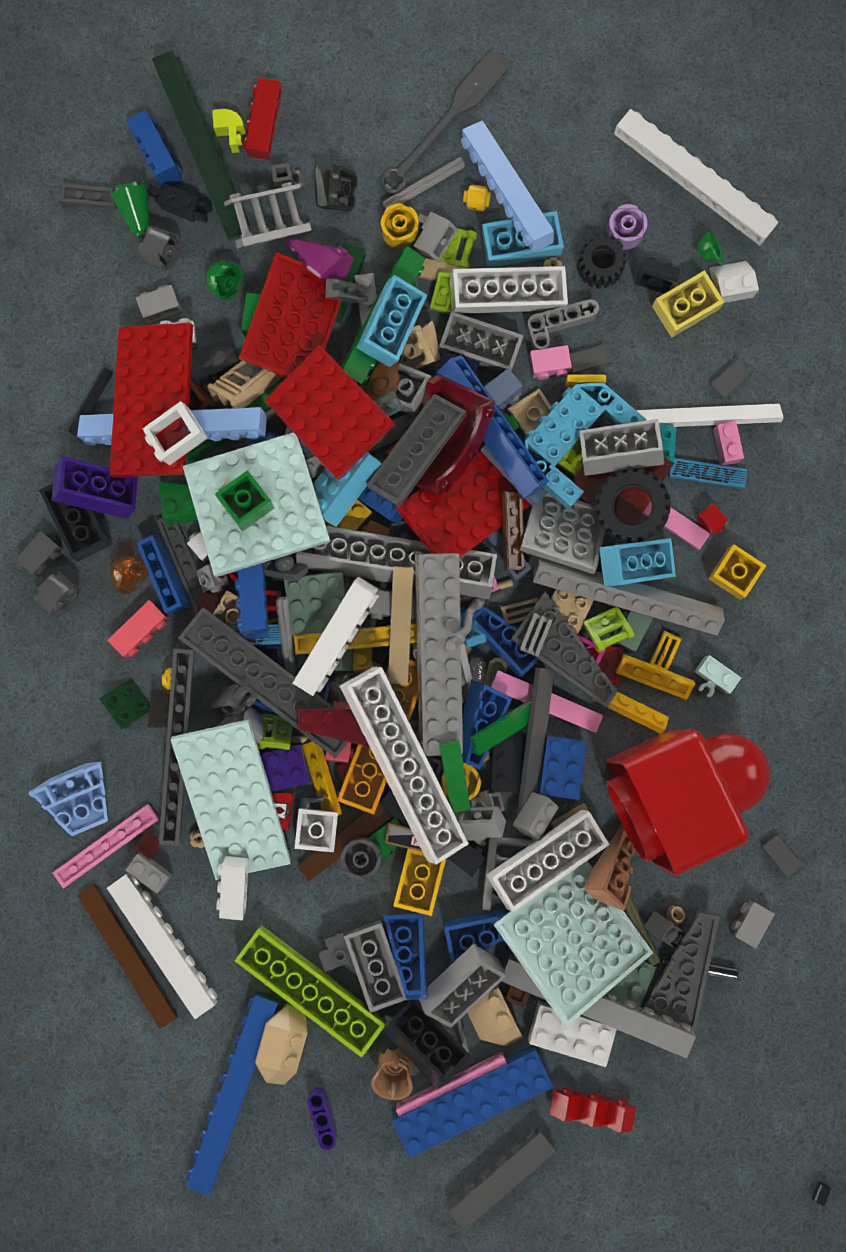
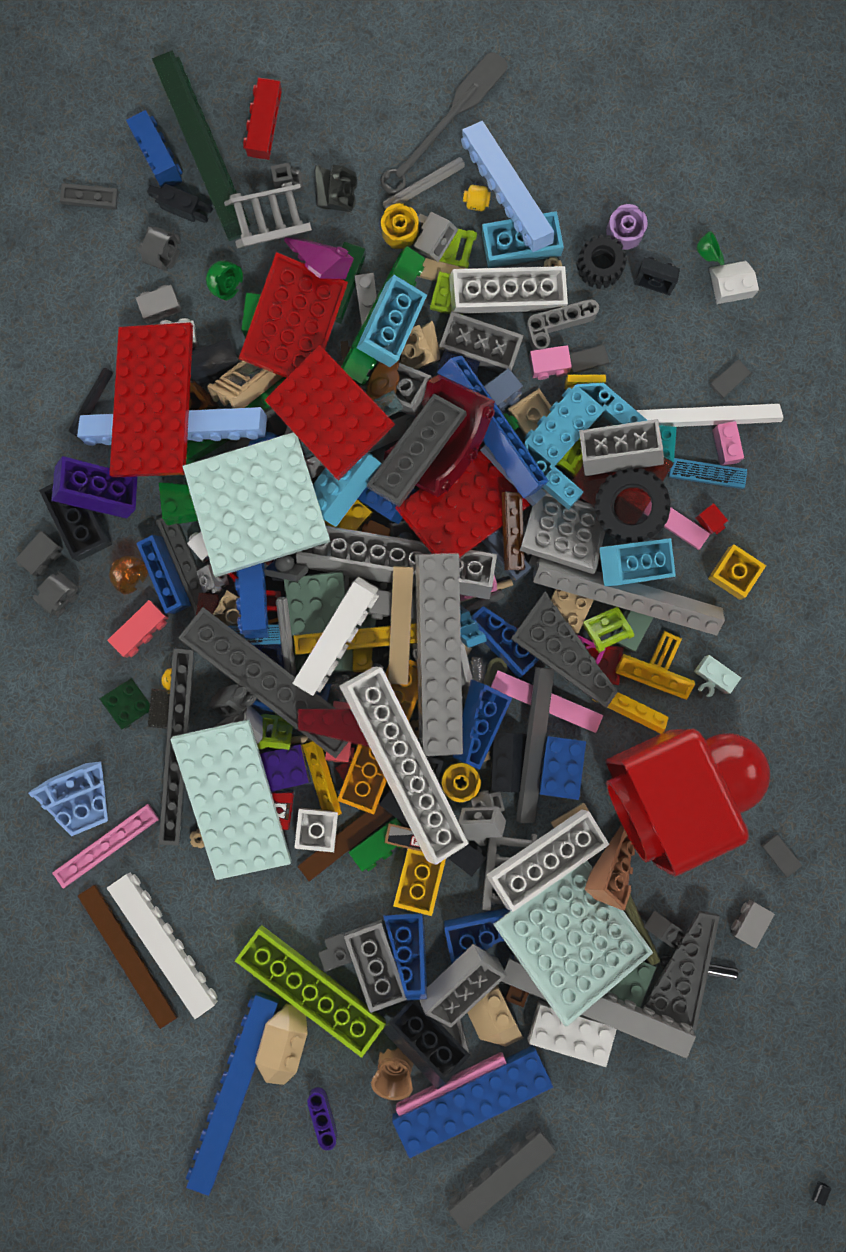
(133, 205): green cone -> none
(147, 845): clear red plate -> none
(149, 872): light grey brick -> none
(182, 447): white window -> none
(229, 124): neon yellow brick -> none
(233, 888): white brick -> none
(244, 500): green brick -> none
(306, 802): sand blue hand -> none
(345, 291): dark grey hinge -> none
(350, 862): dark grey brick -> none
(455, 776): green tile -> none
(459, 637): light grey bar -> none
(501, 729): green tile -> none
(506, 615): tan tile -> none
(535, 816): light grey brick -> none
(541, 619): light grey tile -> none
(593, 1109): red brick -> none
(679, 913): tan plate -> none
(688, 304): light yellow brick -> none
(695, 177): white brick -> none

